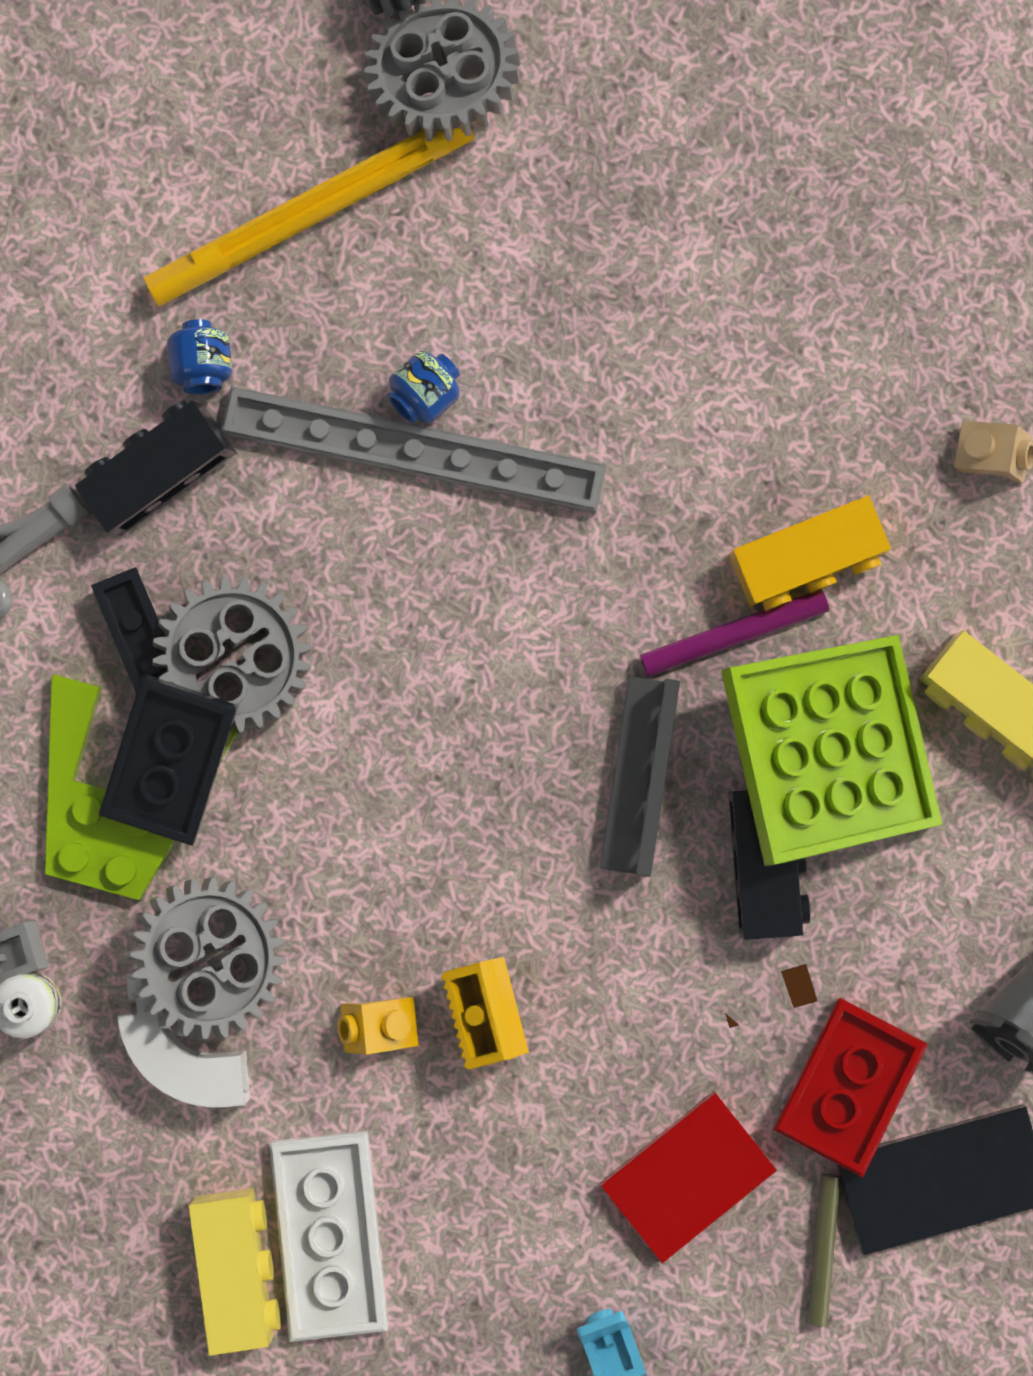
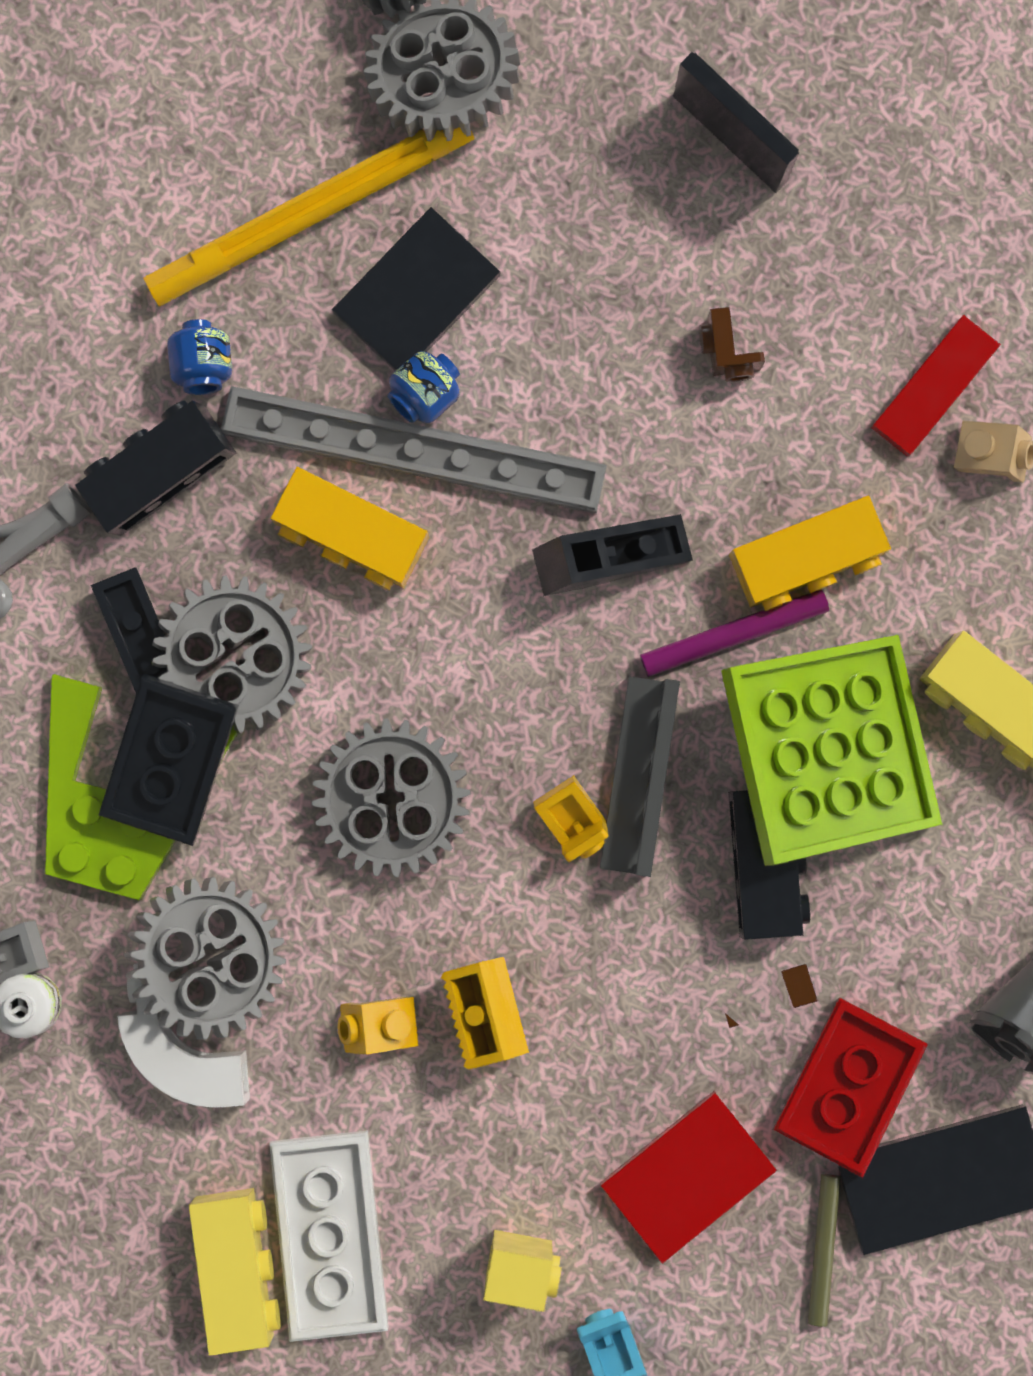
(346, 800): none -> light grey gear
(349, 529): none -> yellow brick
(416, 290): none -> black tile
(521, 1271): none -> light yellow brick
(573, 819): none -> yellow bracket
(610, 554): none -> black slope
(718, 340): none -> reddish brown bracket
(735, 122): none -> black tile
(935, 386): none -> red tile

